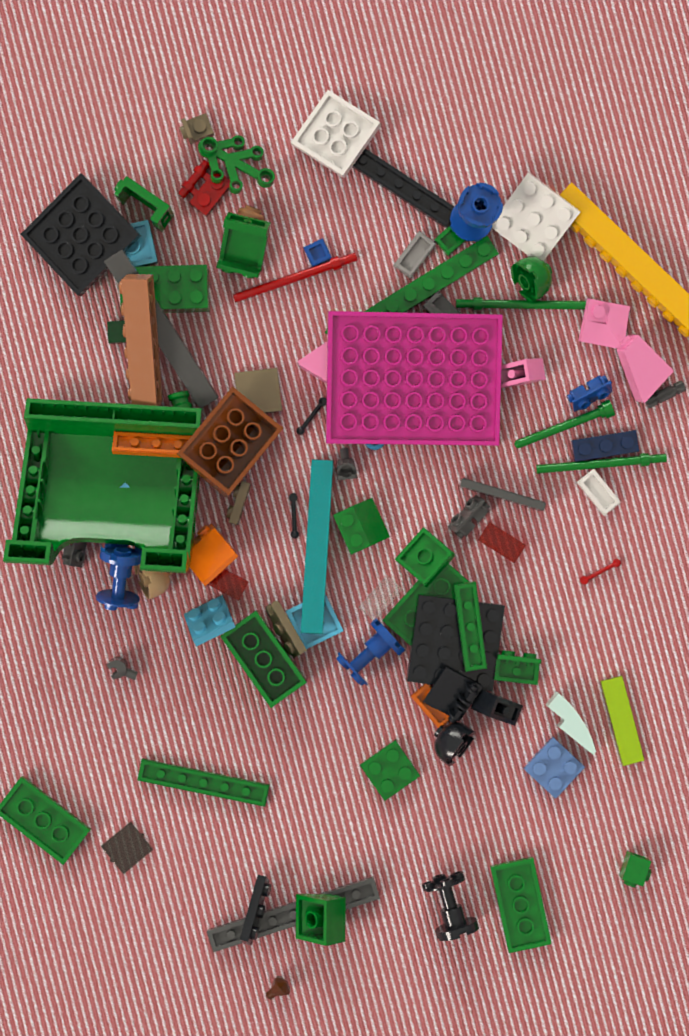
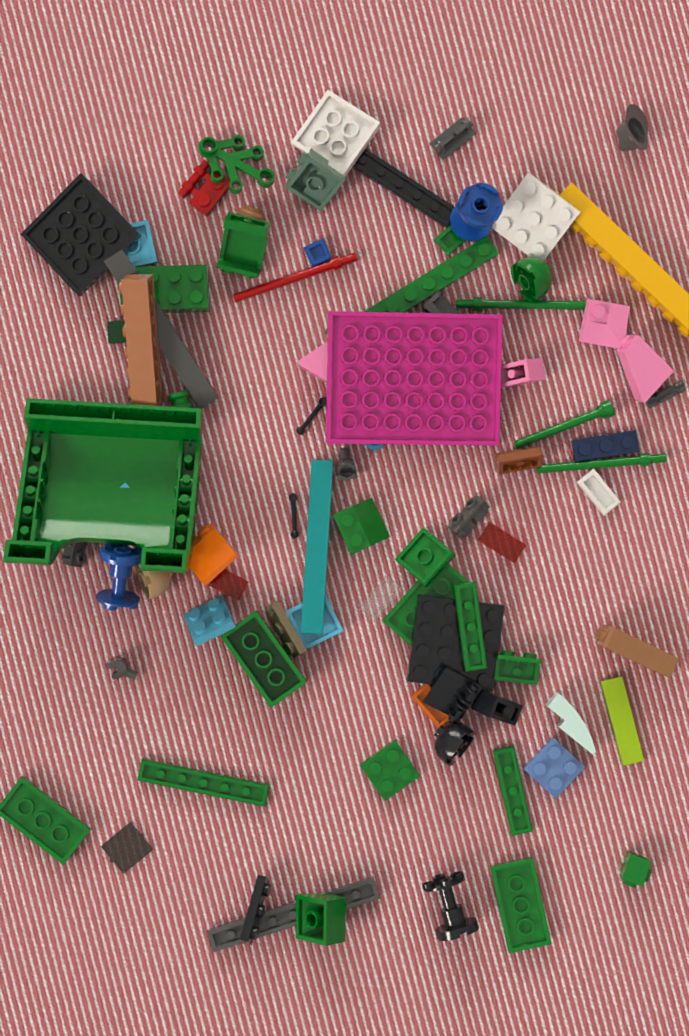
(148, 444): orange tile -> none
(162, 211): green panel -> none
(196, 128): dark tan bracket -> none
(229, 442): dark orange slope -> none
(241, 493): dark tan plate -> none
(260, 388): dark tan tile -> none
(279, 988): reddish brown rock -> none
(314, 179): none -> sand green plate
(377, 647): blue piece -> none
(414, 255): light grey tile -> none
(453, 138): none -> dark grey hinge
(502, 494): dark grey tile -> none
(512, 790): none -> green tile
(518, 460): none -> dark orange bracket
(584, 580): red hinge -> none
(598, 389): blue hinge -> none
(634, 130): none -> dark grey piece
(636, 650): none -> medium nougat slope

